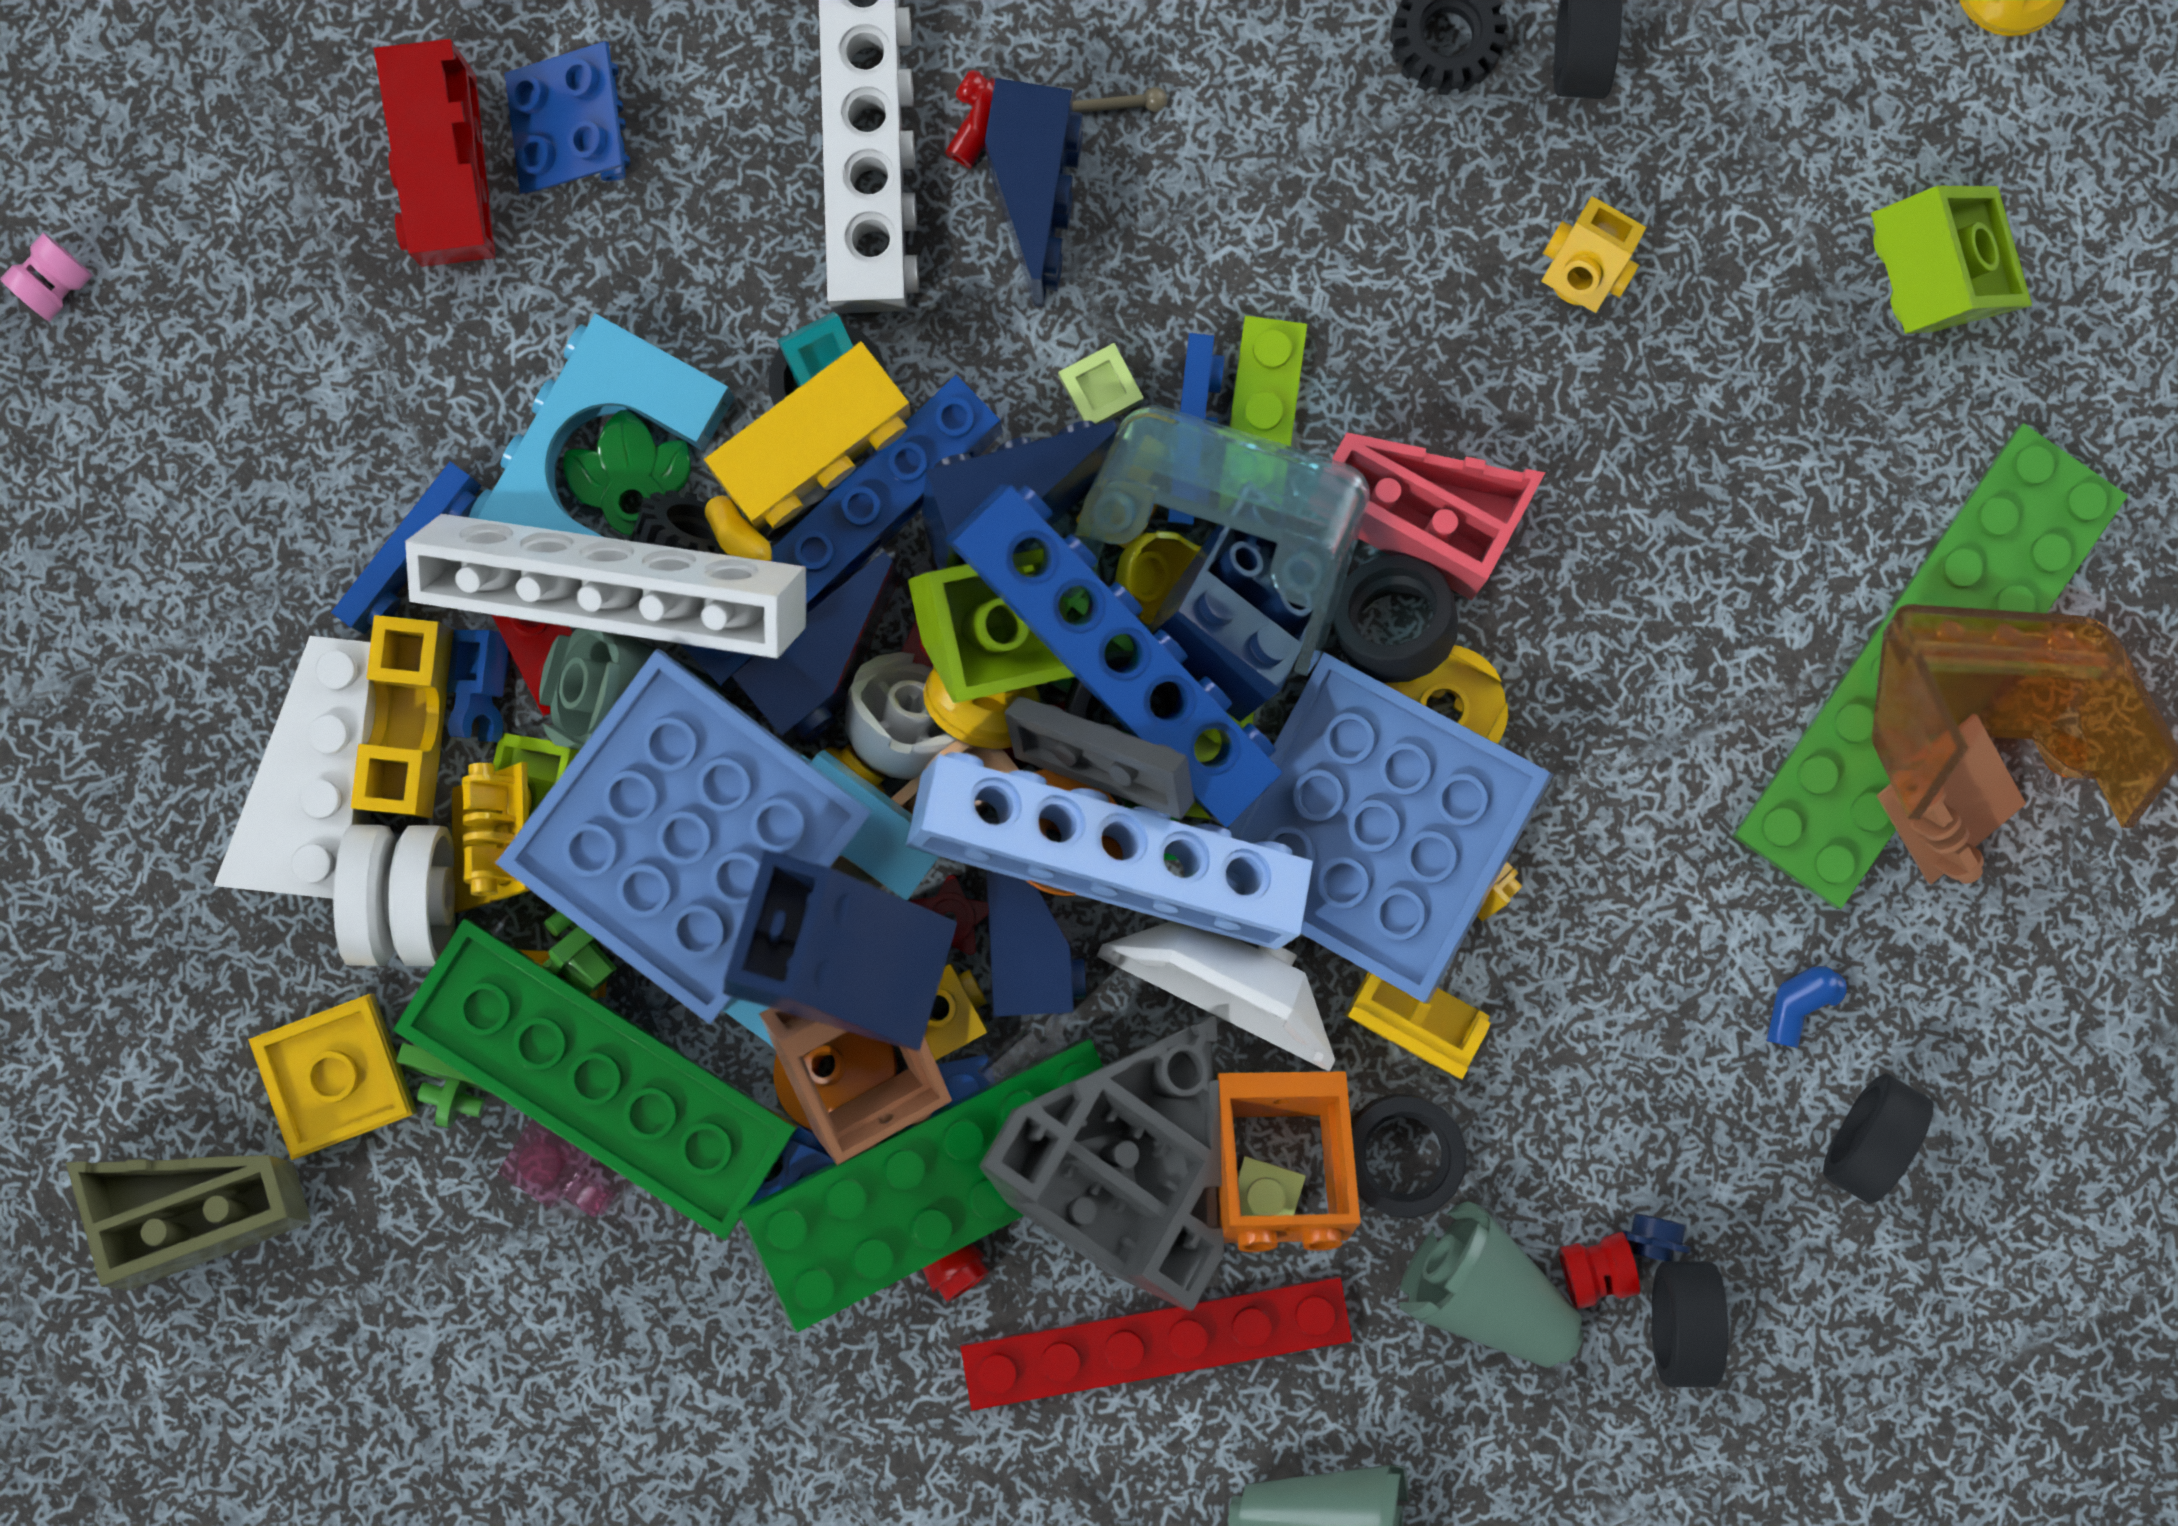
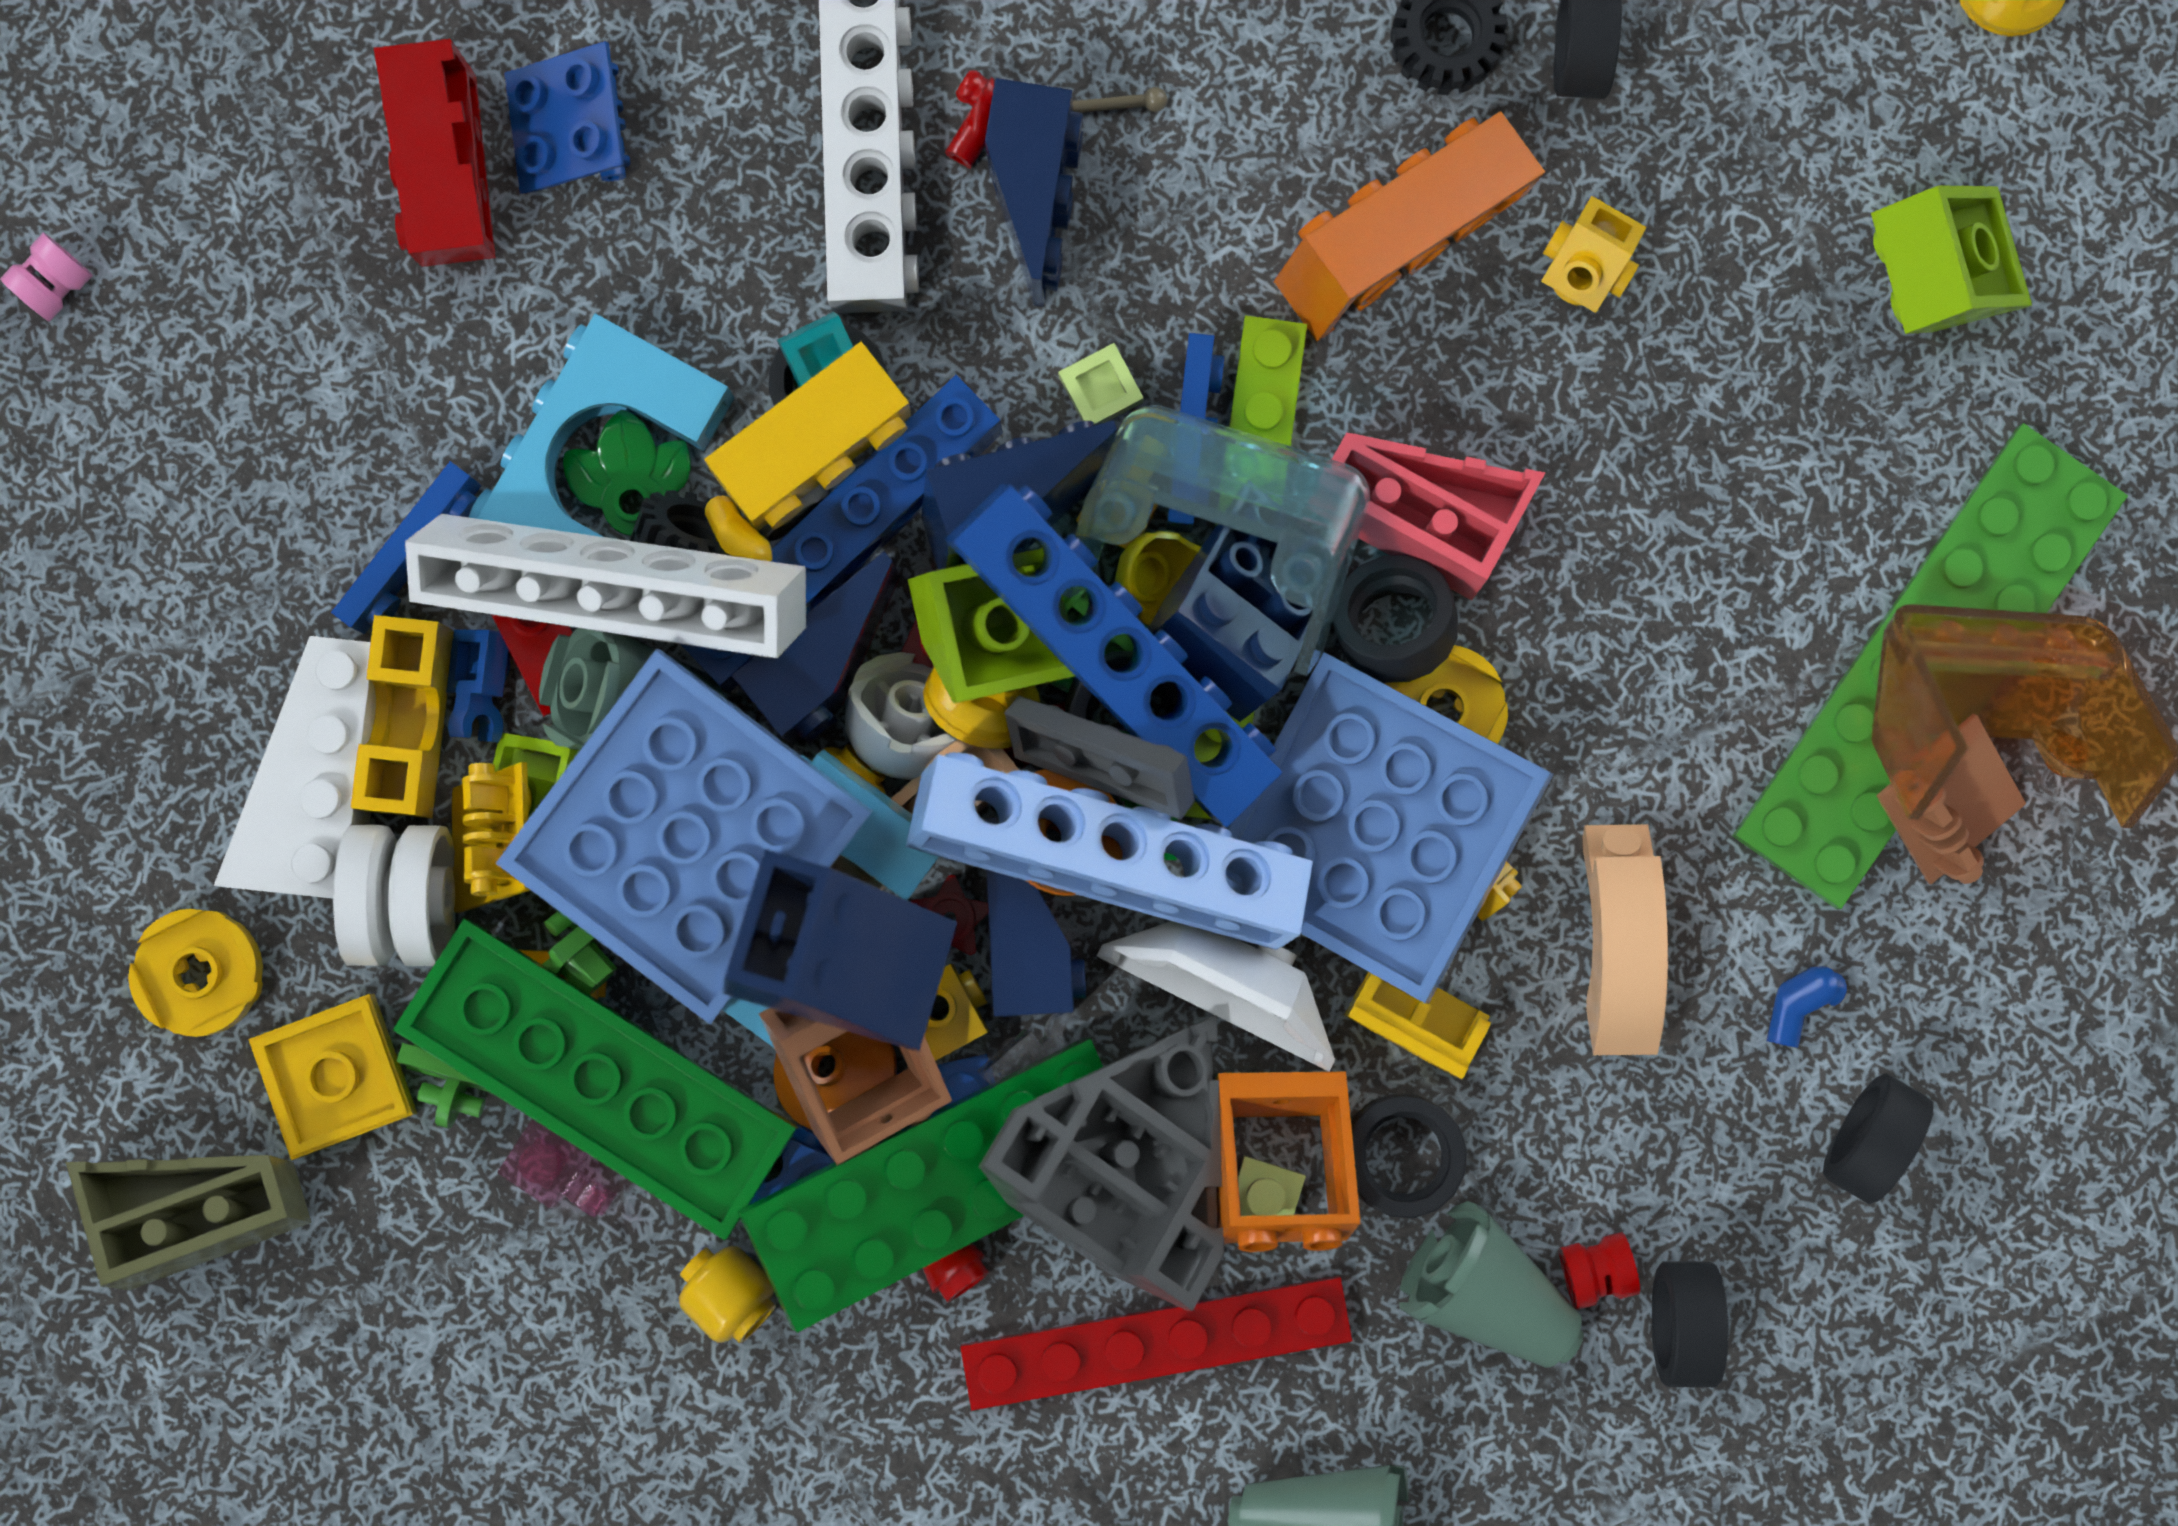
(161, 961): none -> yellow plate
(726, 1294): none -> yellow head
(1406, 221): none -> orange wedge
(1628, 940): none -> light nougat arch
(1656, 1237): dark blue plate -> none

